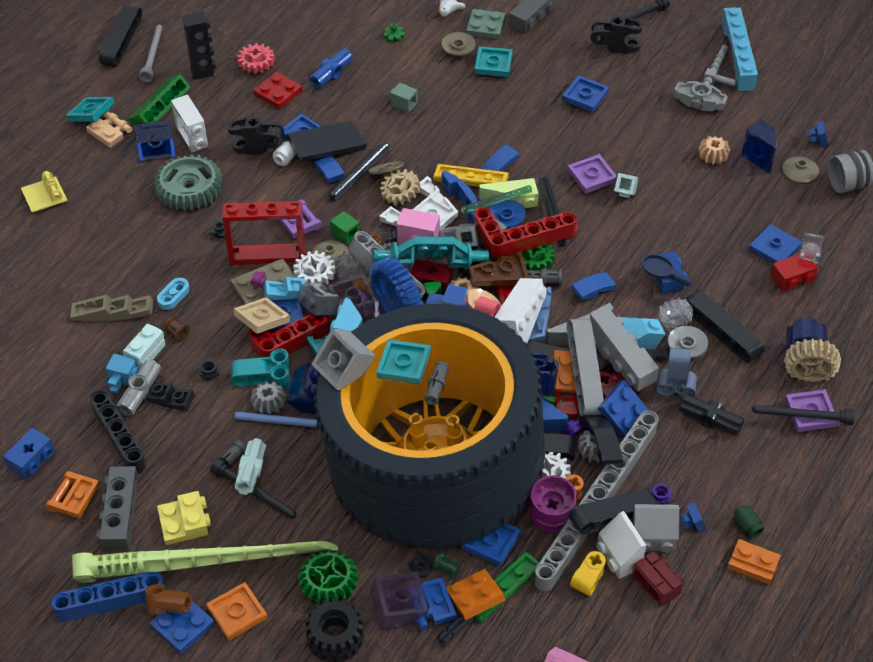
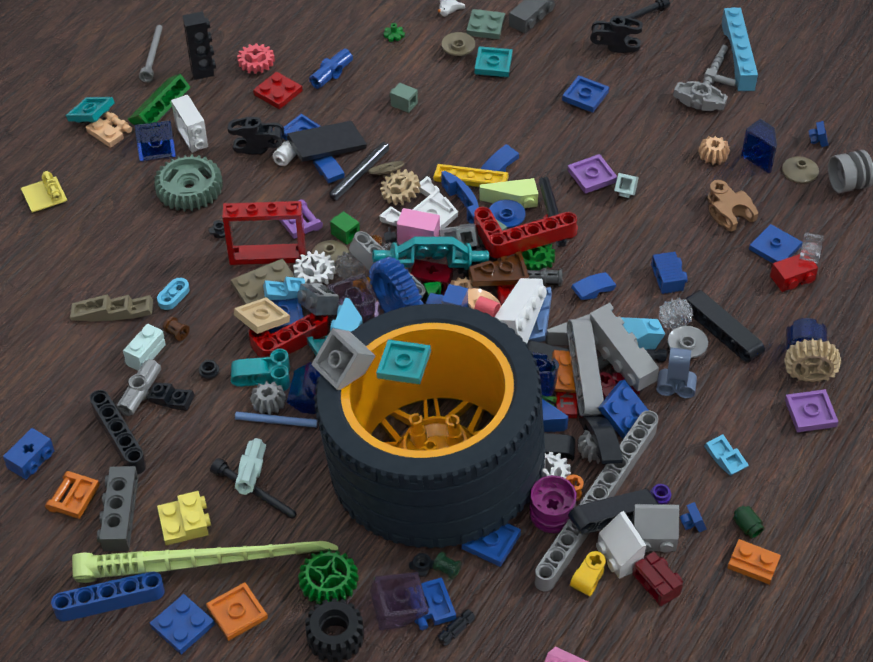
(119, 371): dark azure brick -> none
(120, 35): black beam -> none
(162, 600): dark orange piece -> none
(234, 452): dark grey pin -> none
(258, 280): magenta plate -> none
(436, 383): dark grey pin -> none
(475, 594): orange plate -> none
(496, 199): clear green bar -> none
(512, 580): green tile -> none
(573, 428): dark purple plate -> none
(662, 267): dark blue piece -> none
(712, 414): black piece -> none
(727, 204): none -> medium nougat piece
(728, 459): none -> medium azure slope
(844, 416): black piece -> none

